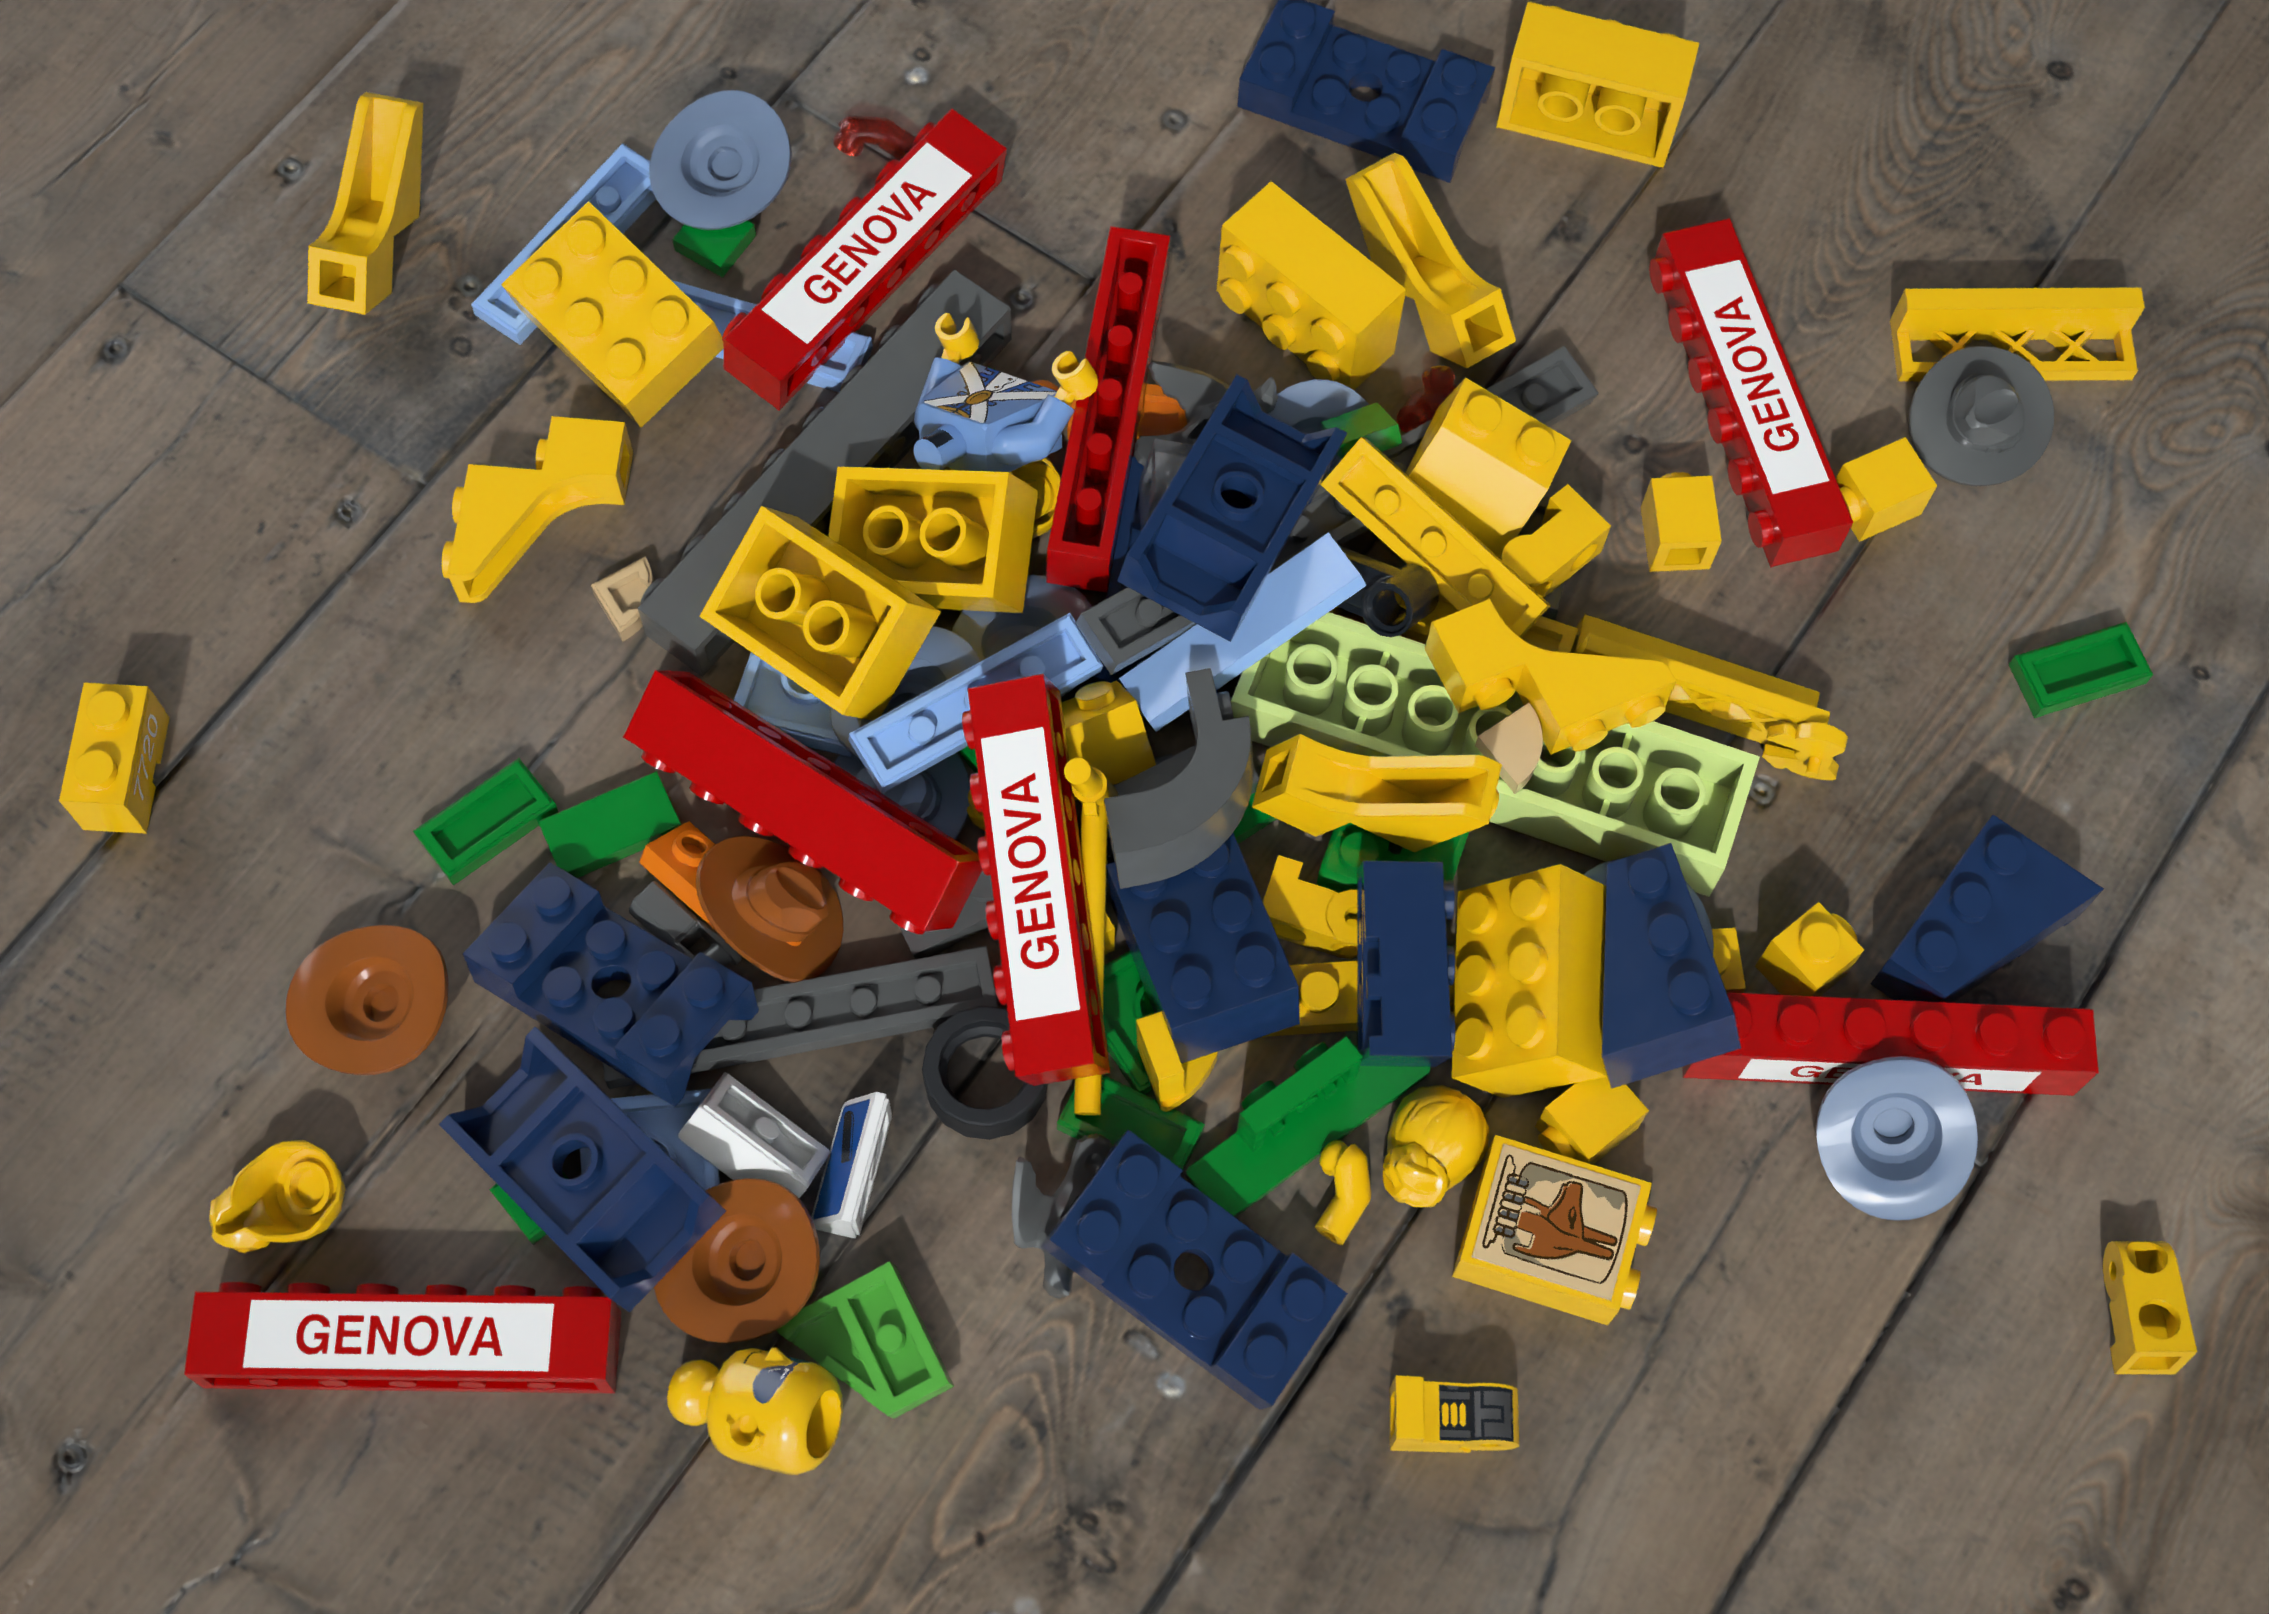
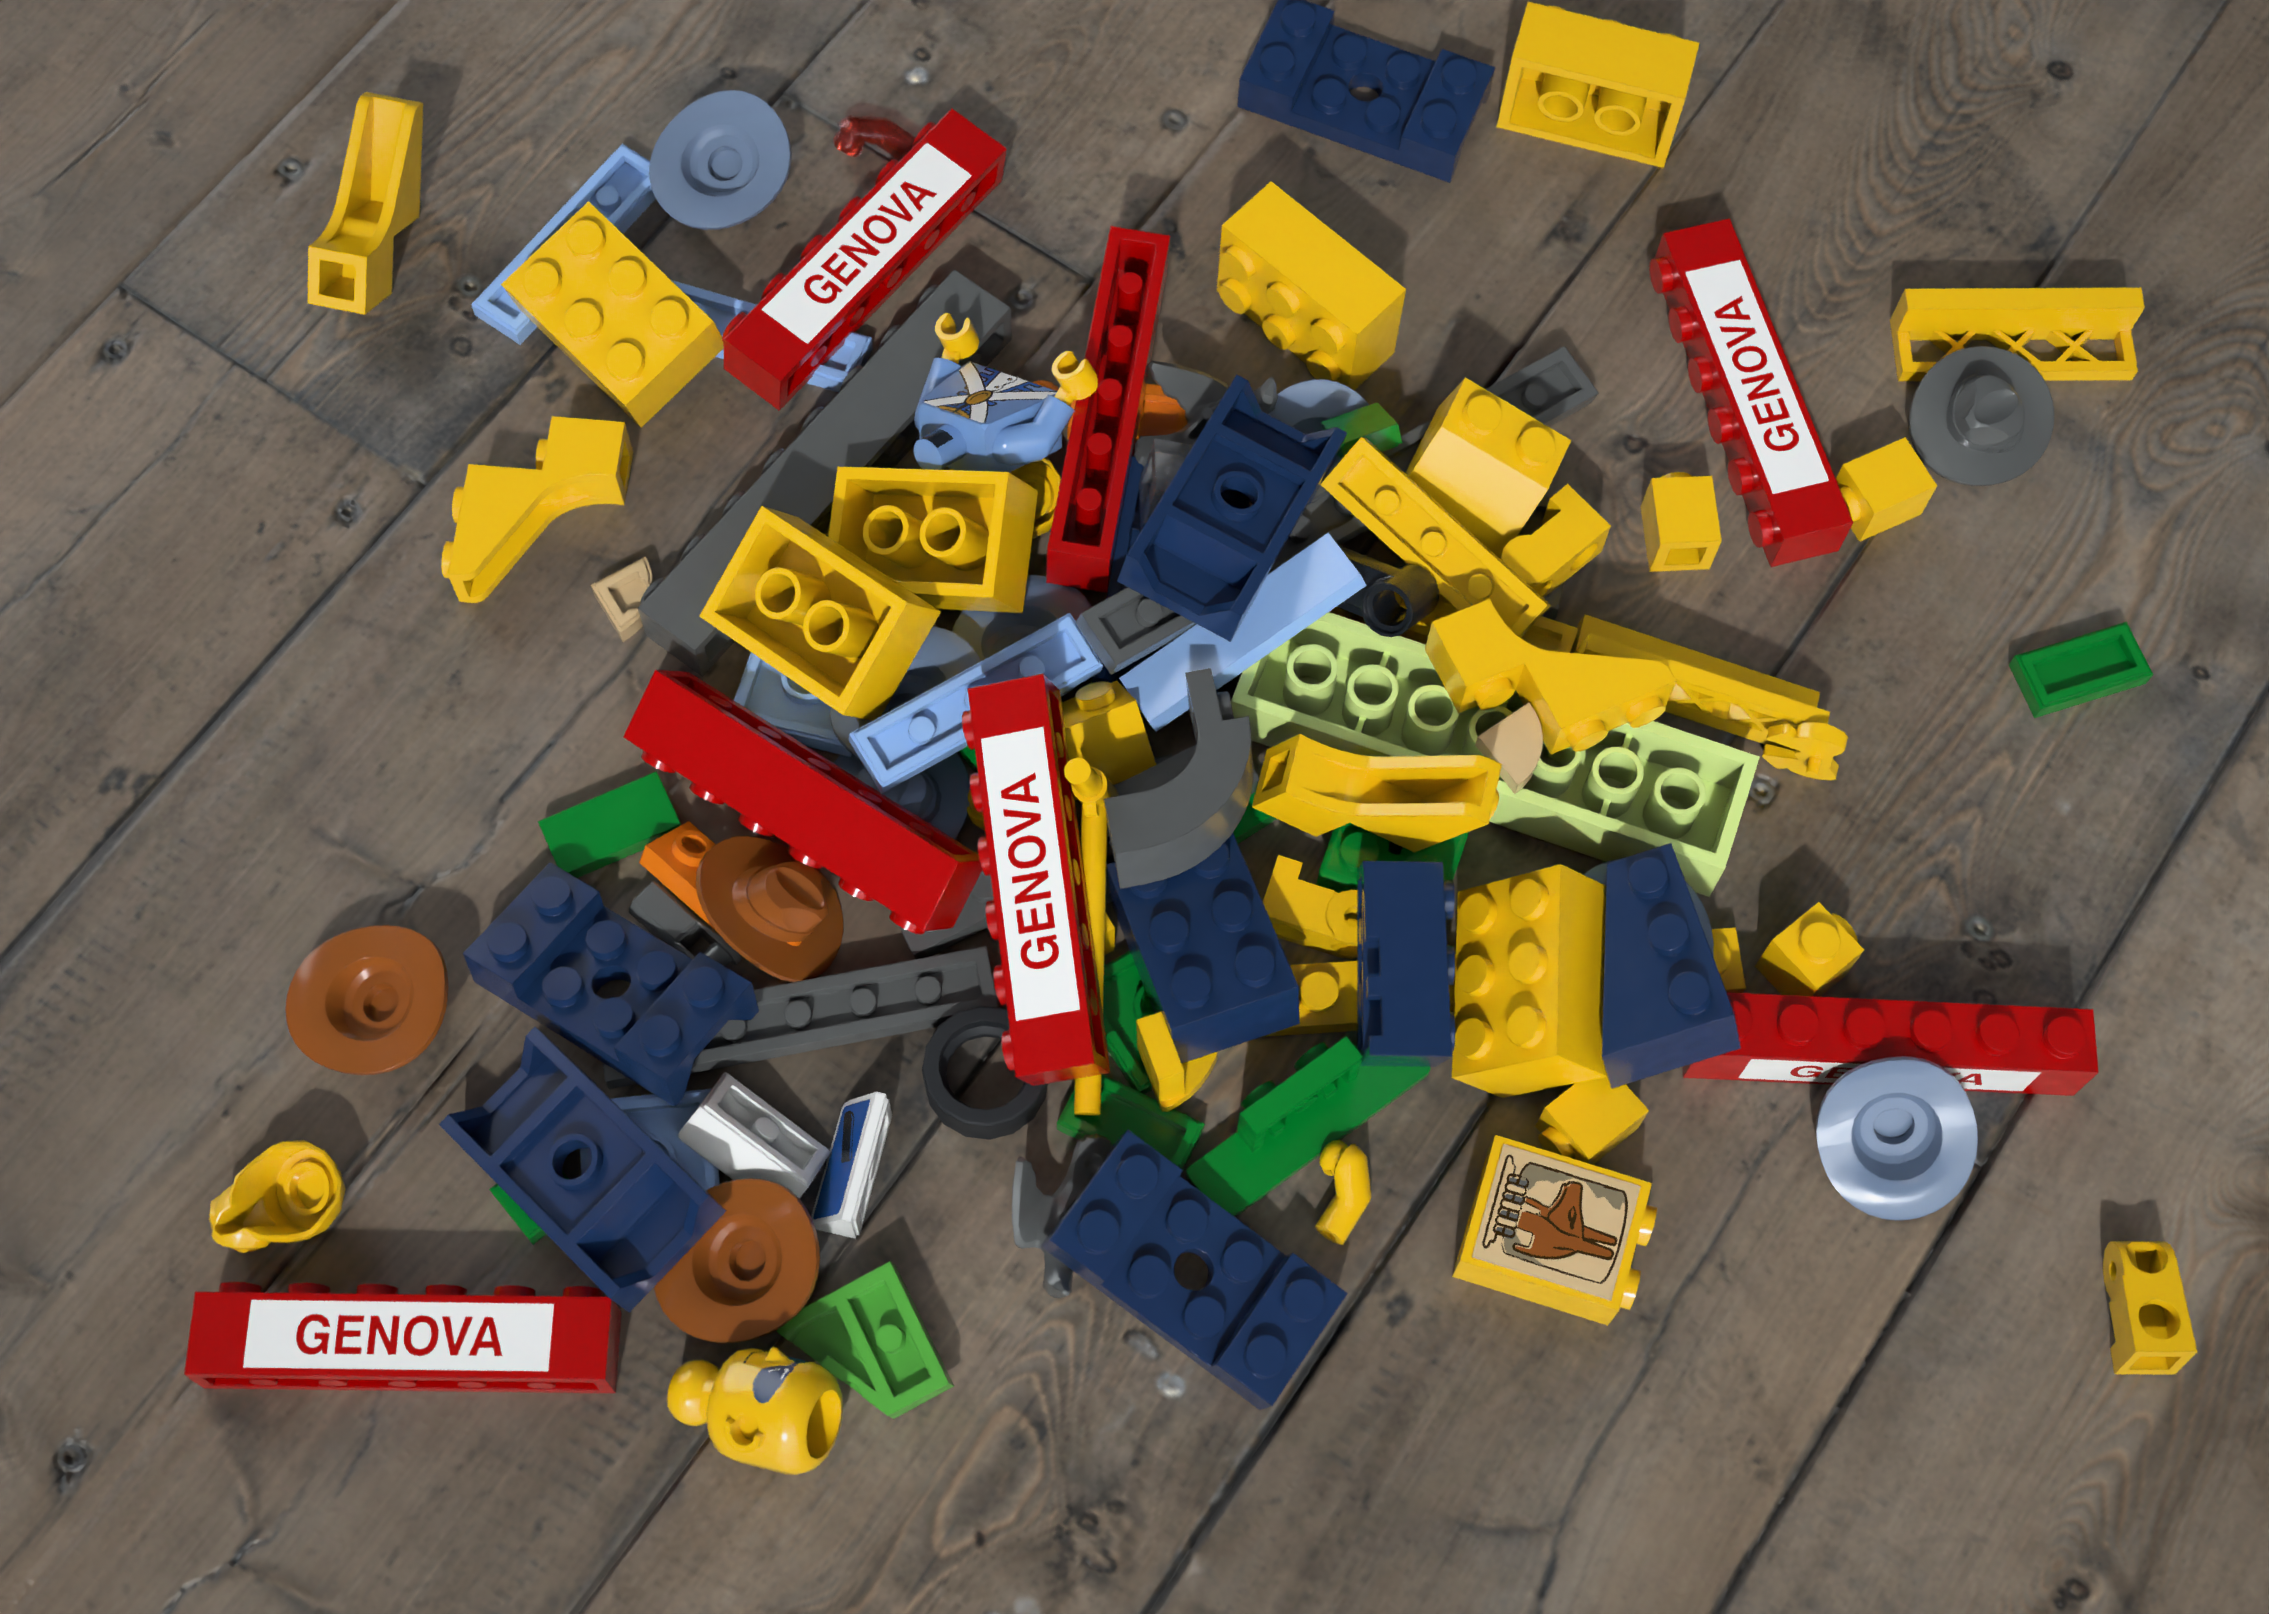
(114, 758): yellow brick -> none
(485, 821): green tile -> none
(714, 248): green tile -> none
(1407, 240): yellow arch -> none
(1424, 402): clear red arm -> none
(1433, 1145): yellow hair -> none
(1452, 1416): leg -> none
(1984, 915): dark blue wedge -> none

